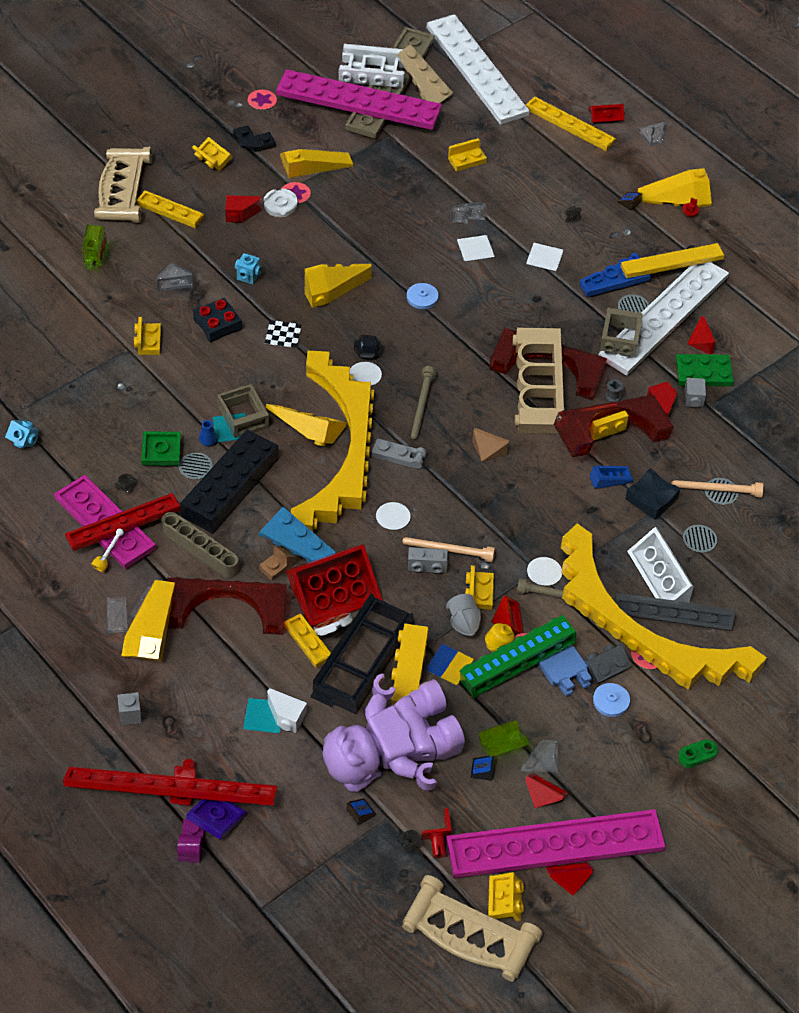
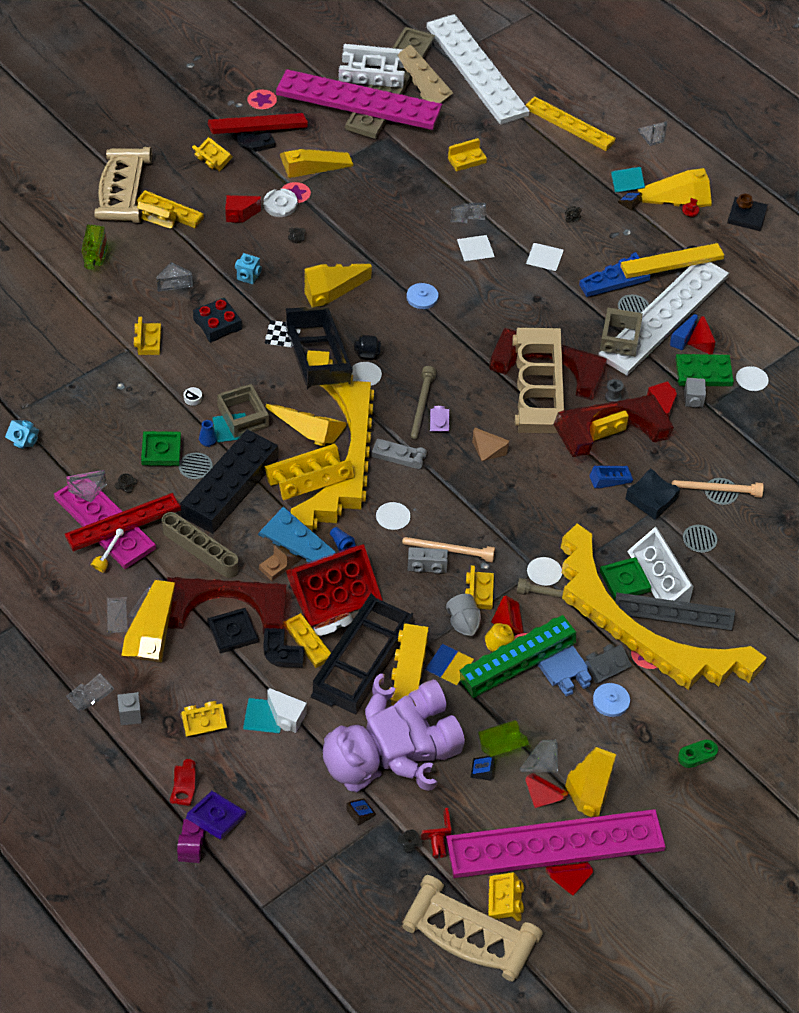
(87, 484): none -> clear slope
(91, 693): none -> clear slope
(157, 214): none -> yellow bracket
(170, 786): red plate -> none
(192, 396): none -> white tile
(203, 719): none -> yellow bracket
(232, 630): none -> black tile
(257, 123): none -> red tile
(279, 654): none -> black plate
(296, 235): none -> clear smoke plate
(309, 471): none -> yellow fence
(318, 374): none -> black piece
(342, 539): none -> blue cone
(439, 419): none -> lavender bracket
(590, 781): none -> yellow wedge
(607, 113): red panel -> none
(625, 577): none -> green plate
(628, 179): none -> teal sticker
(683, 333): none -> blue slope
(745, 201): none -> reddish brown plate
(748, 218): none -> black tile
(752, 378): none -> white sticker

